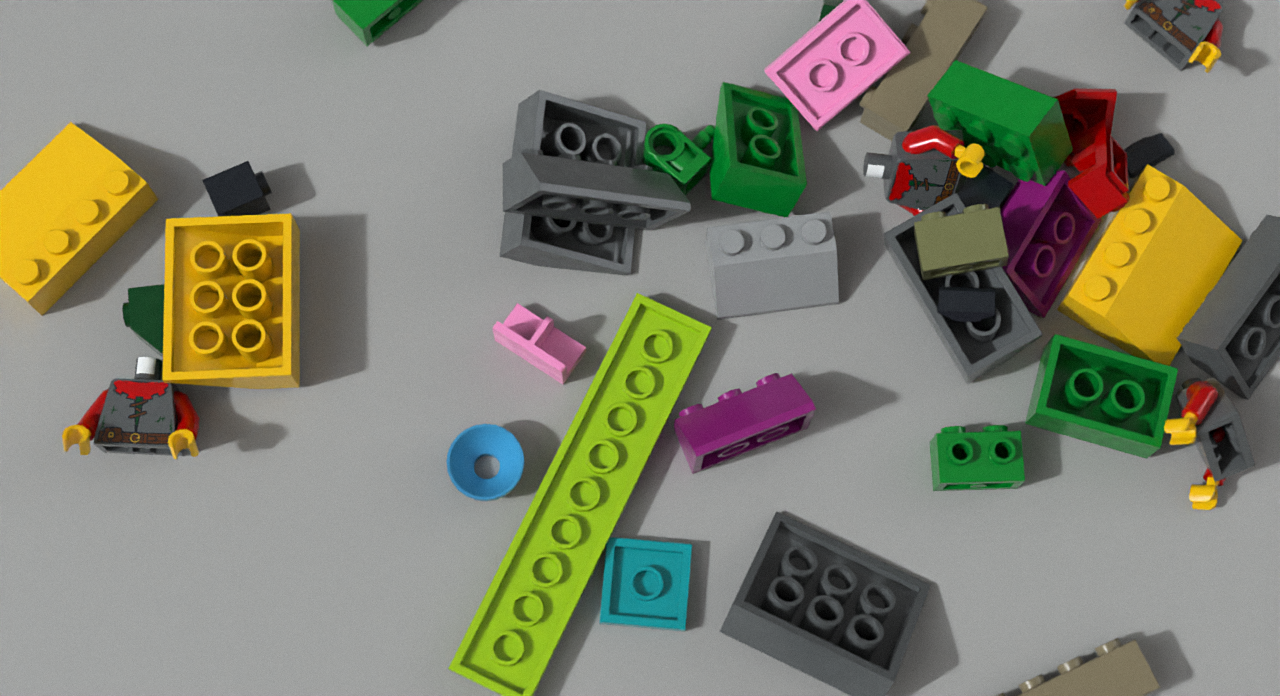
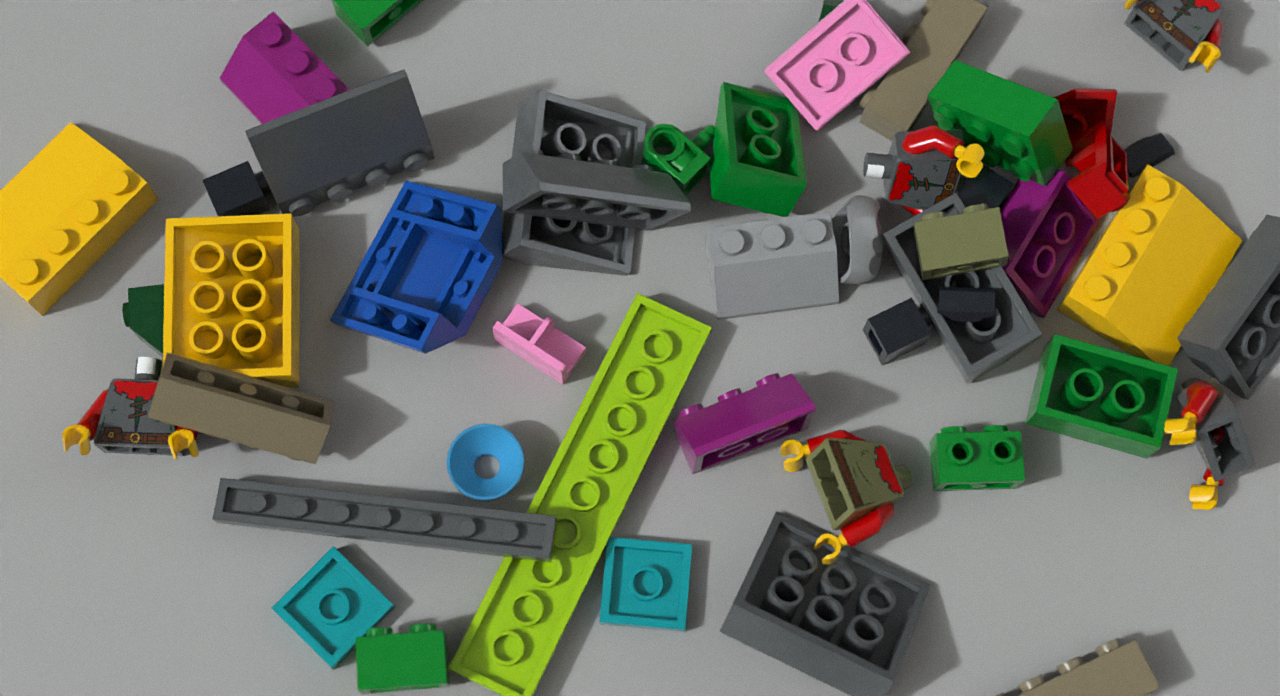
(241, 409): none -> dark tan brick
(277, 72): none -> magenta slope
(333, 607): none -> teal tile
(342, 144): none -> dark grey slope
(386, 519): none -> dark grey plate
(402, 660): none -> green brick
(425, 270): none -> blue slope
(853, 482): none -> torso
(858, 240): none -> light grey piece
(898, 330): none -> black brick

